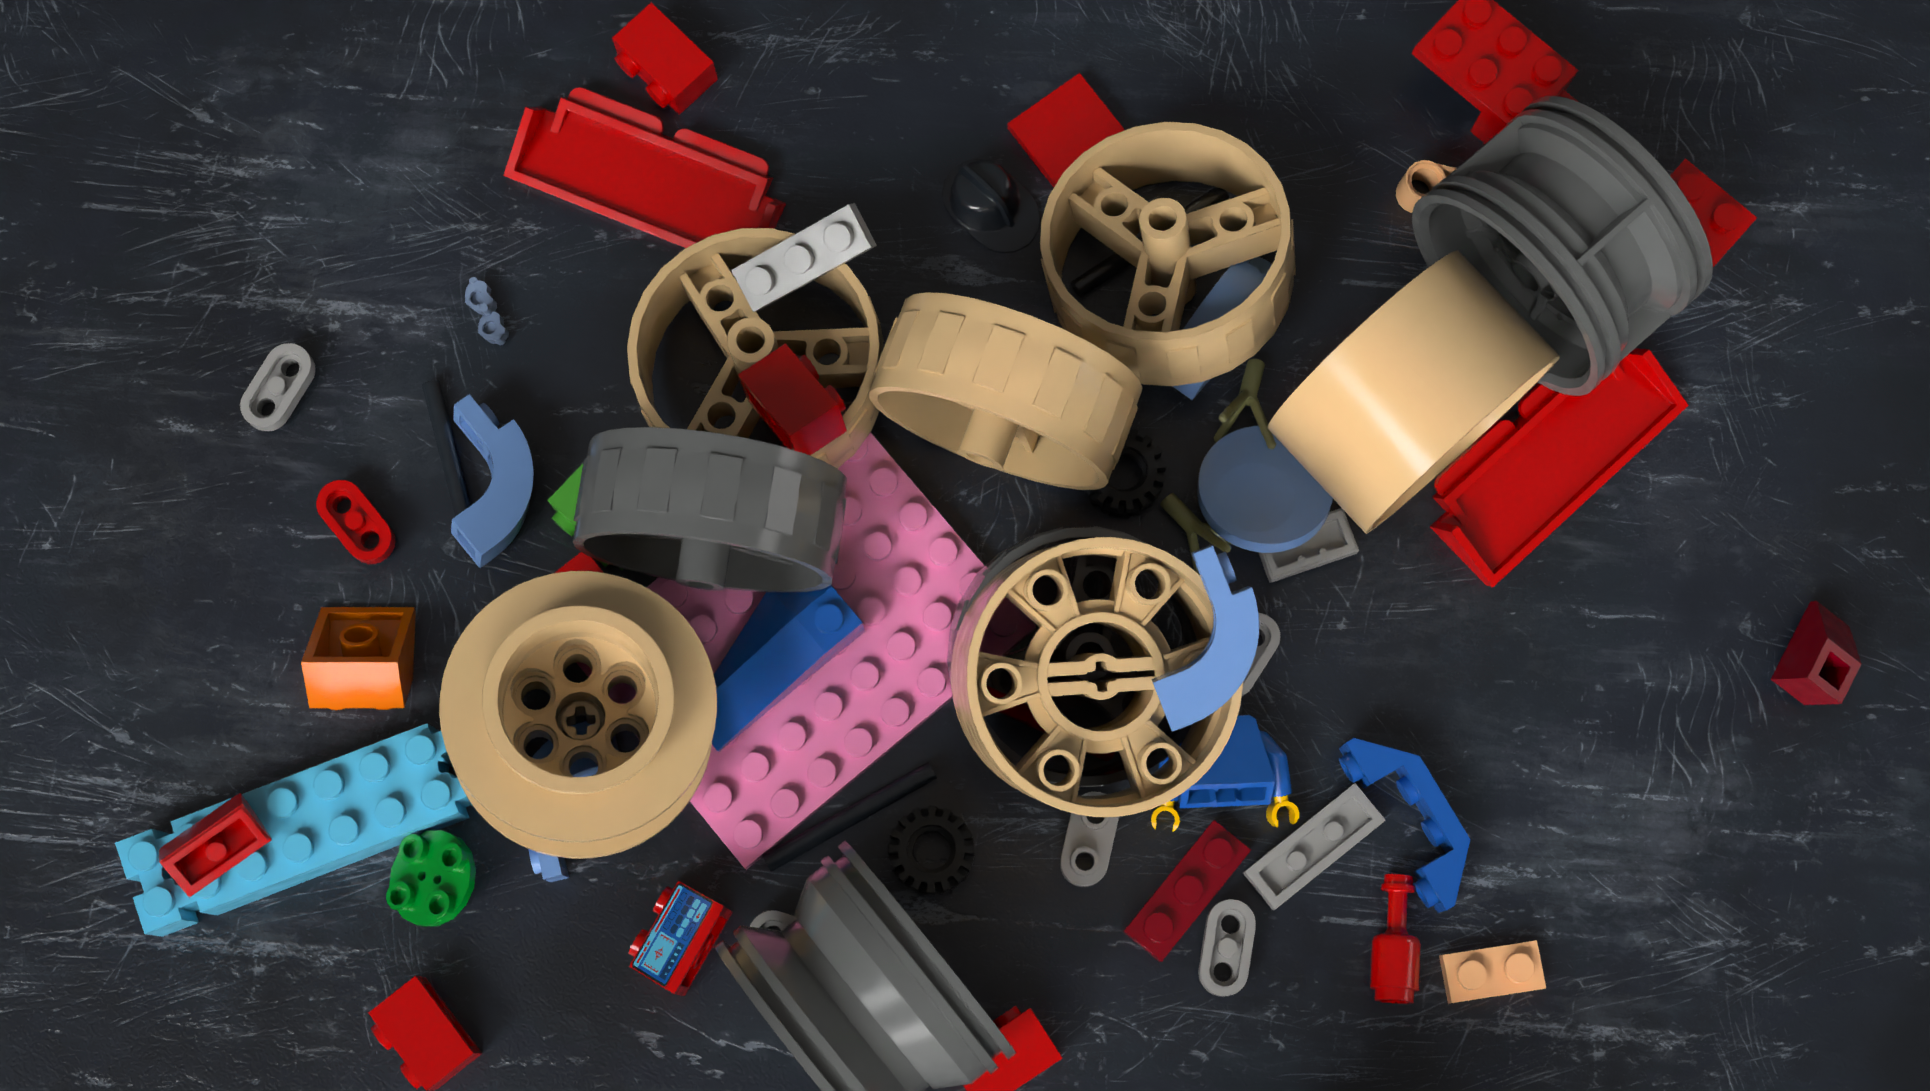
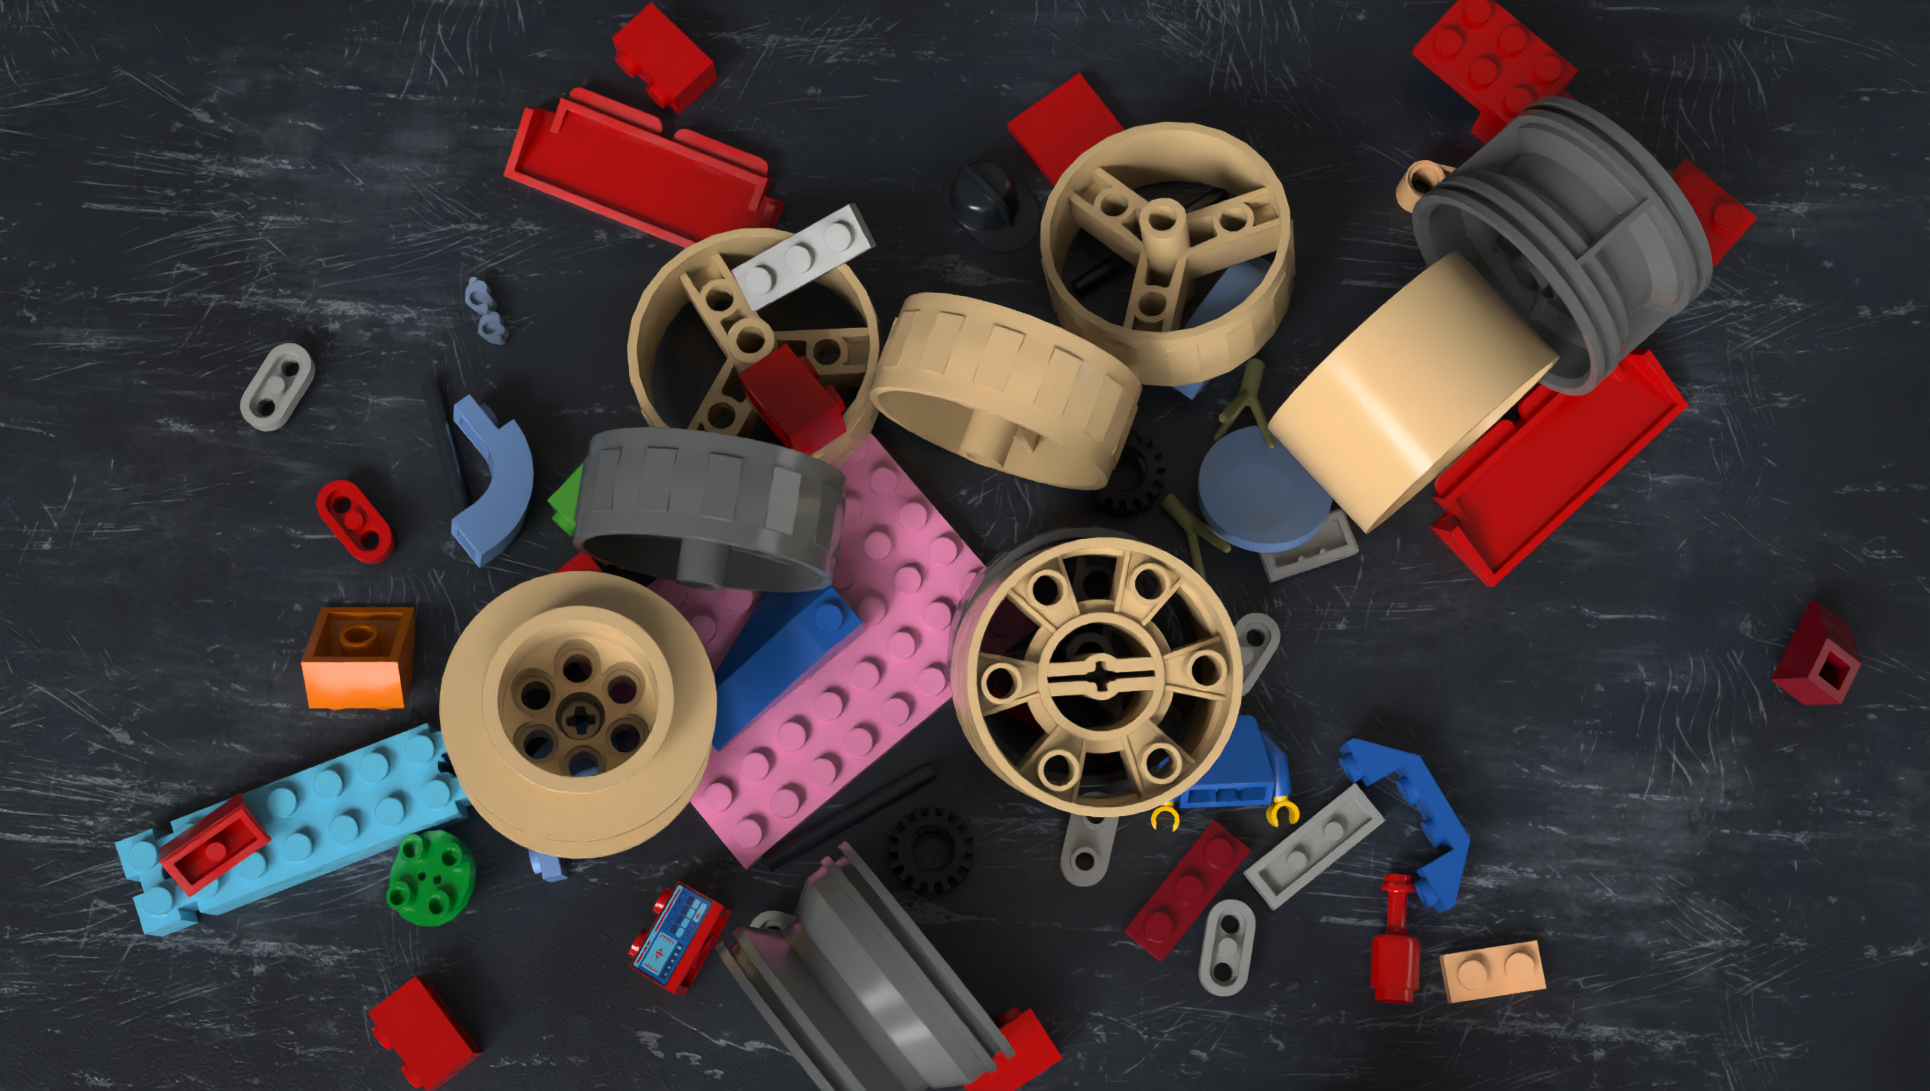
(1224, 663): medium blue arch -> none

